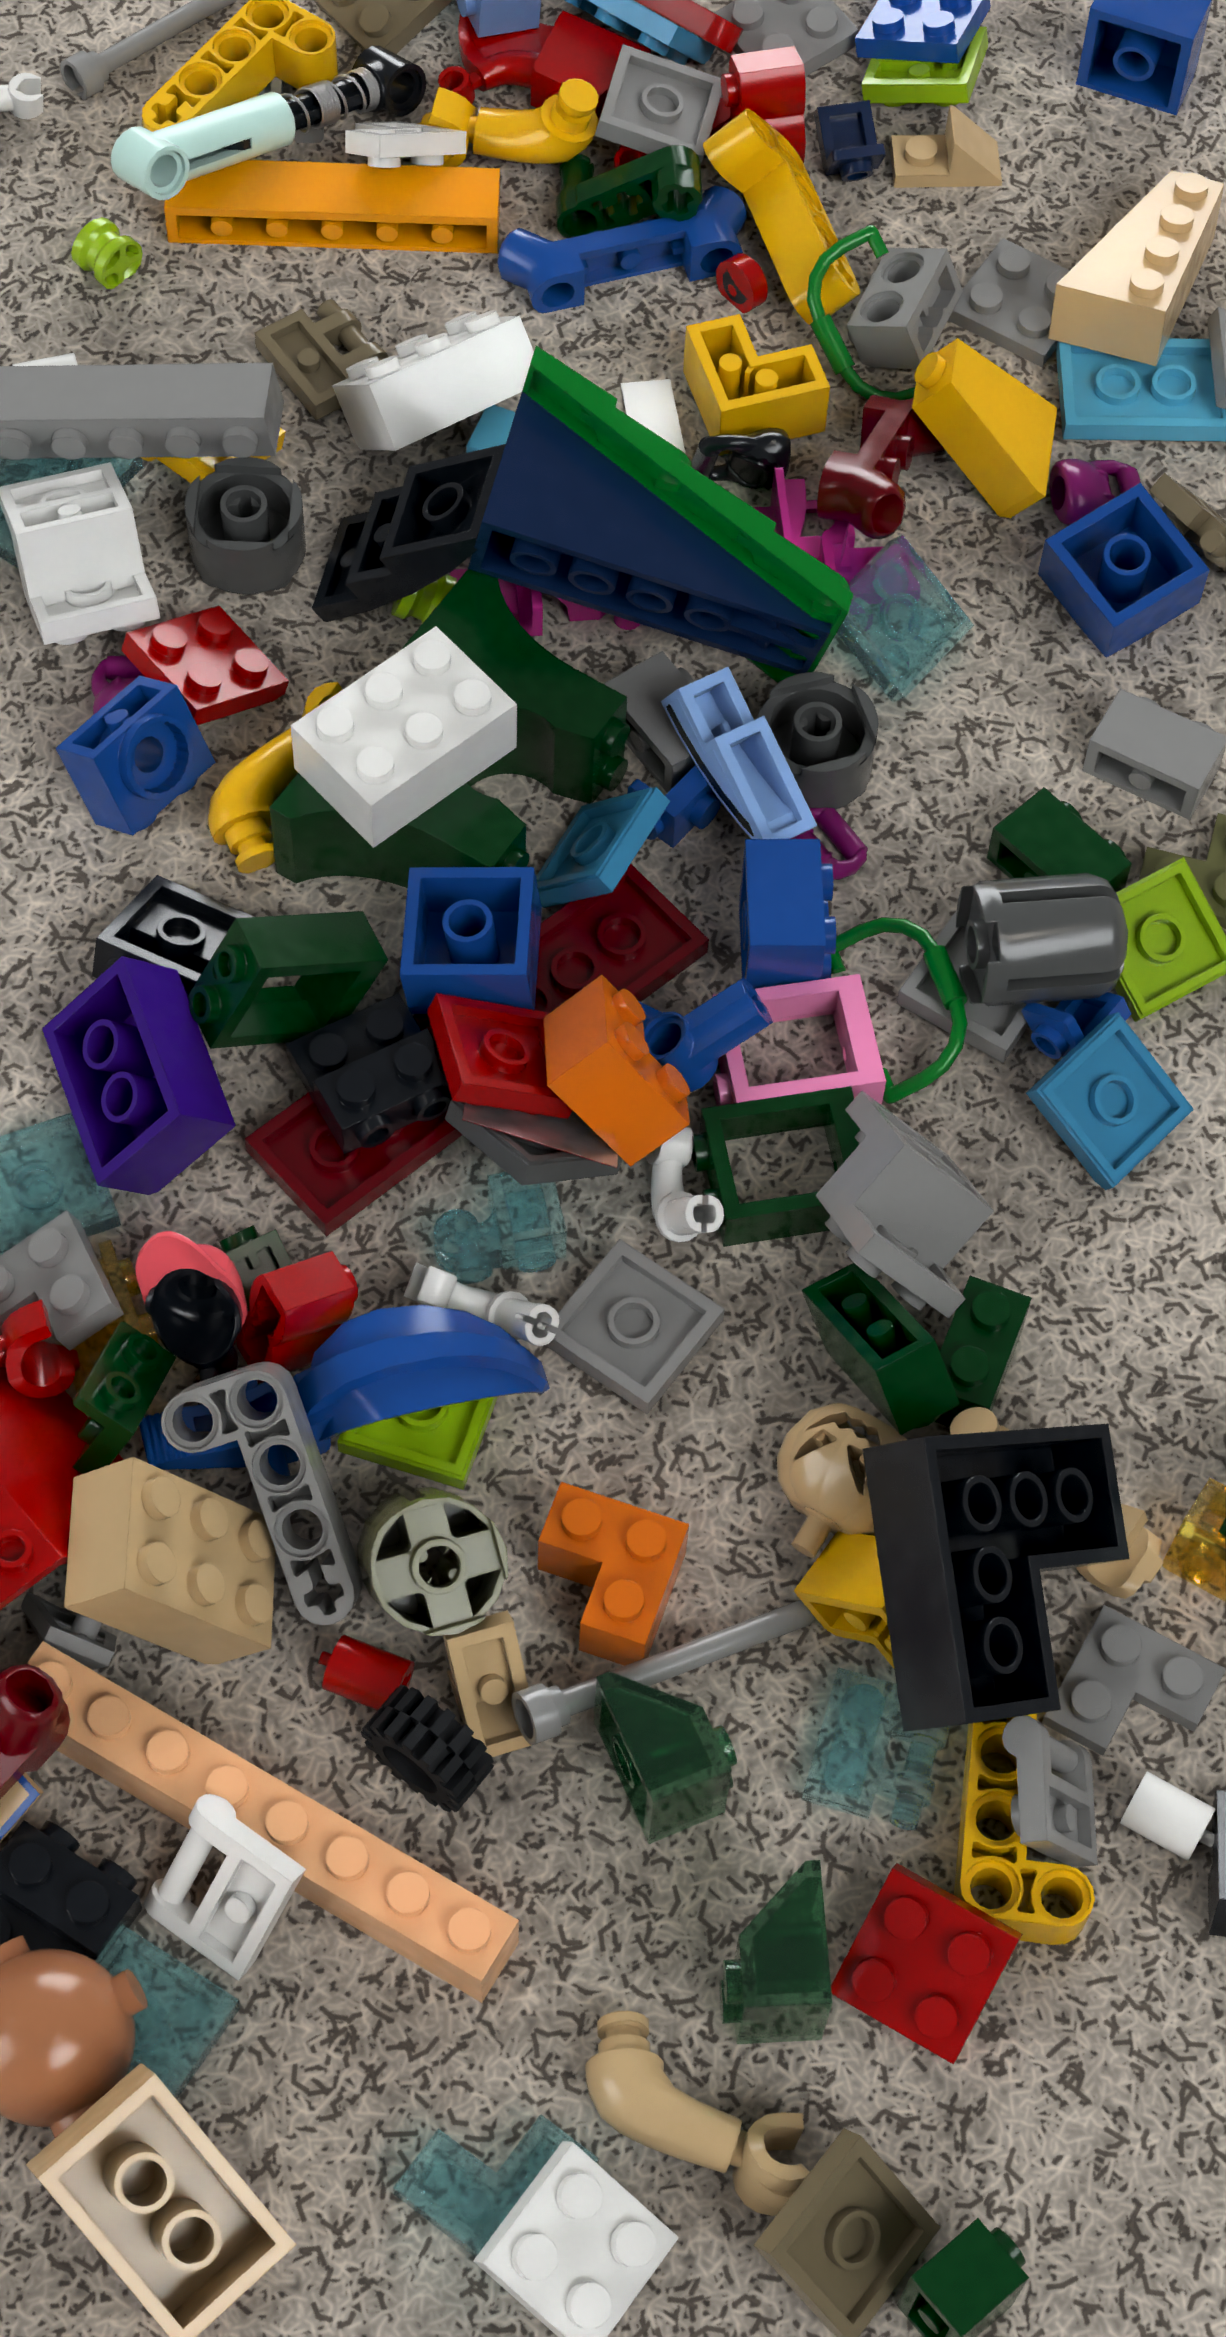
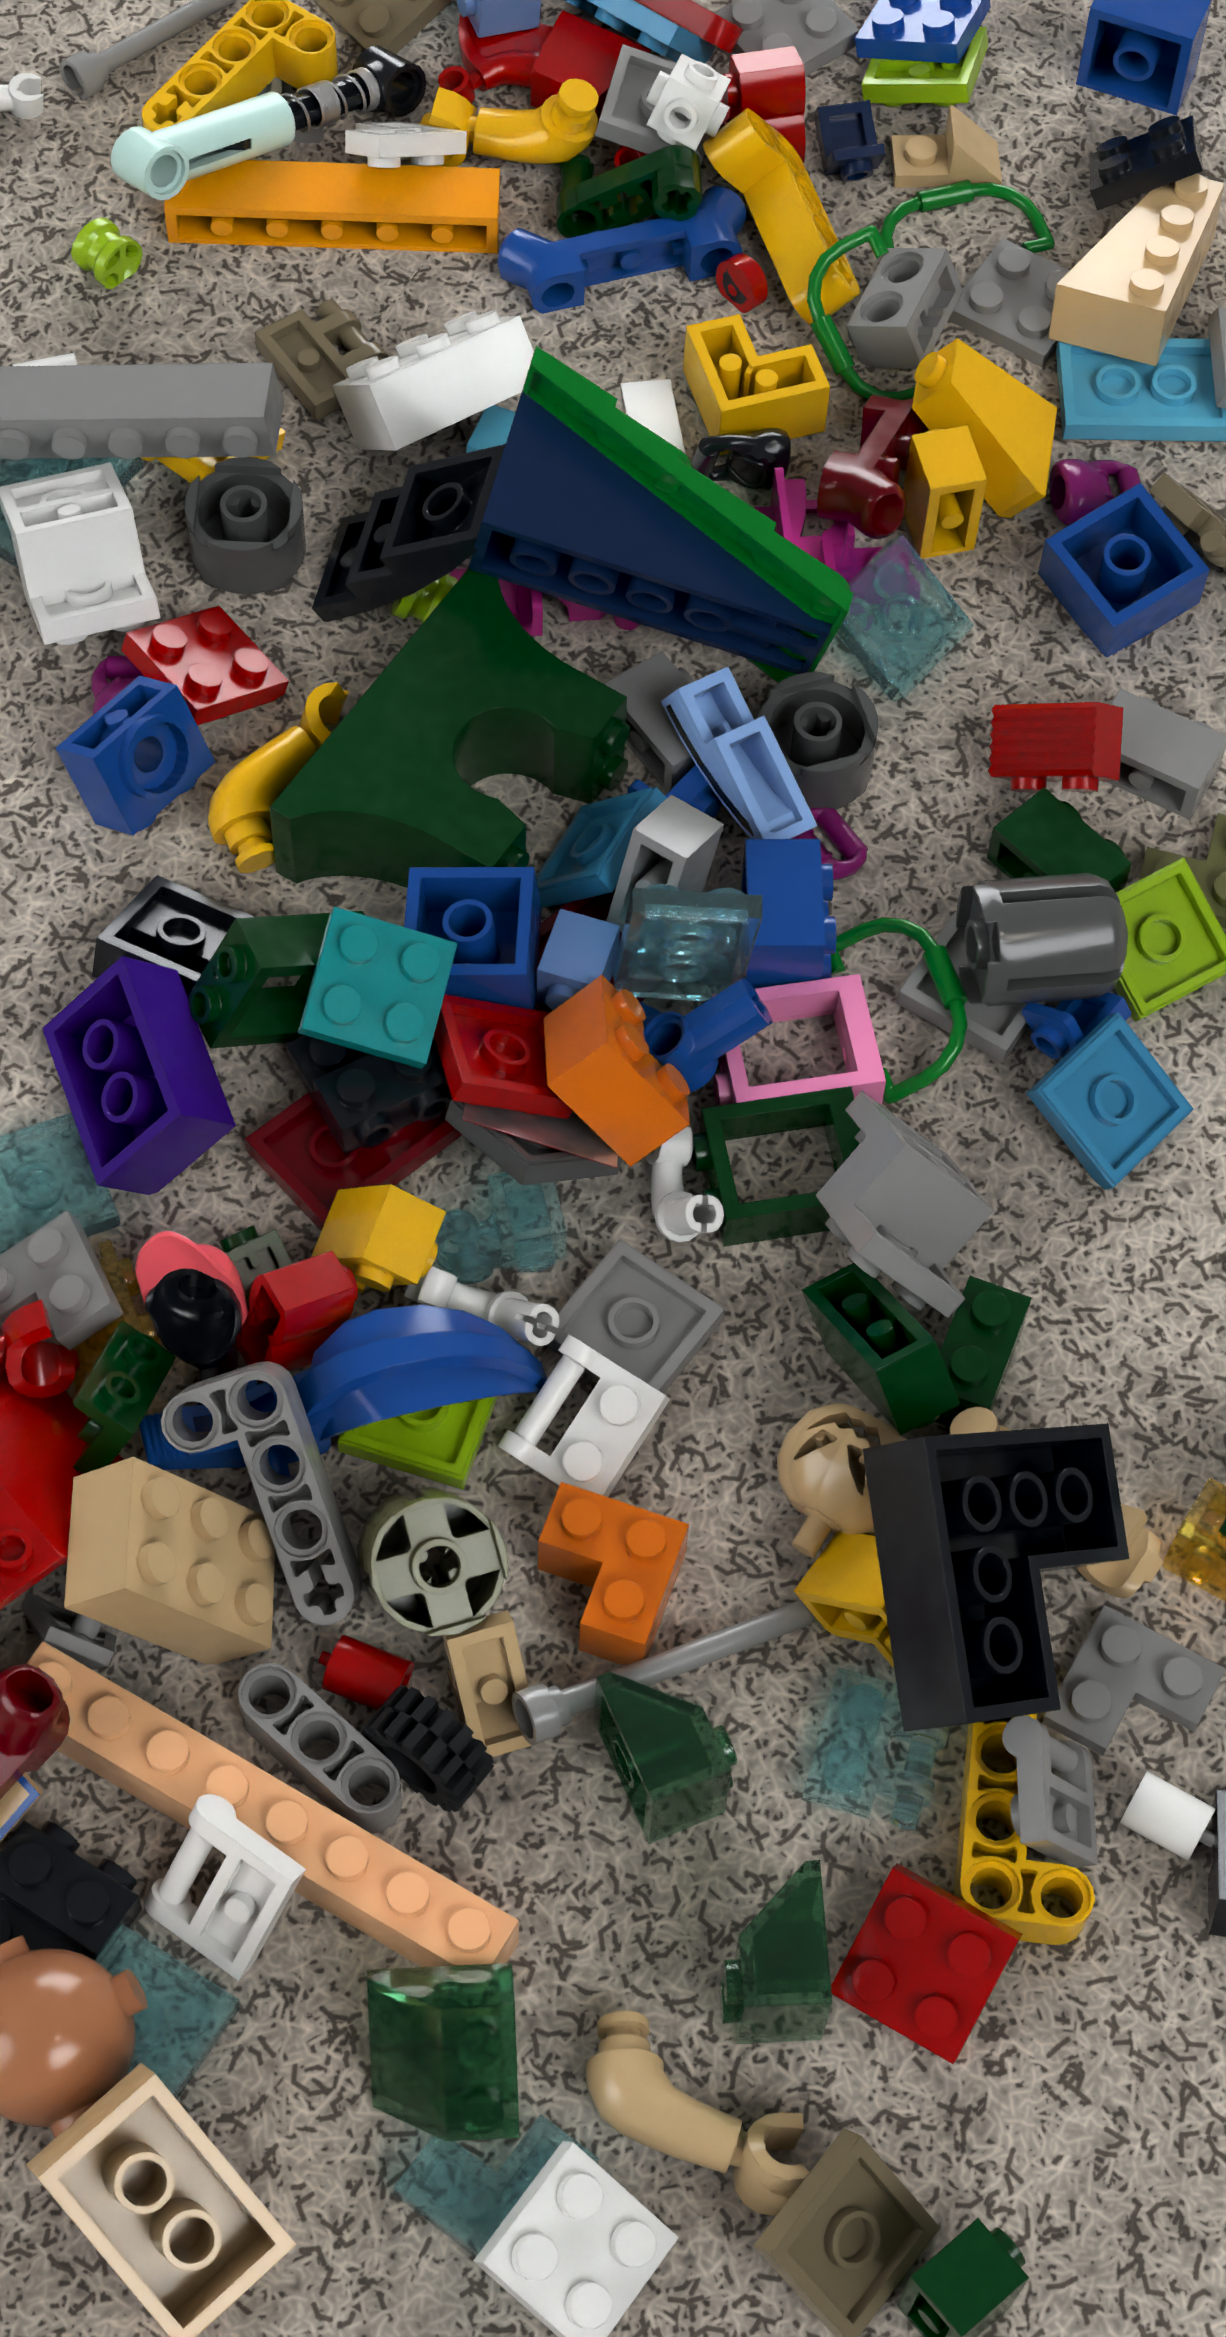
(310, 1719): none -> light grey beam
(377, 987): none -> teal plate
(381, 1235): none -> yellow brick
(404, 736): white brick -> none
(445, 2049): none -> clear green slope
(575, 956): none -> medium blue brick
(602, 1433): none -> white plate
(668, 848): none -> light grey brick
(686, 942): none -> clear light blue plate
(687, 103): none -> white brick
(943, 491): none -> yellow brick
(964, 192): none -> green piece
(1056, 743): none -> red brick
(1145, 162): none -> black plate

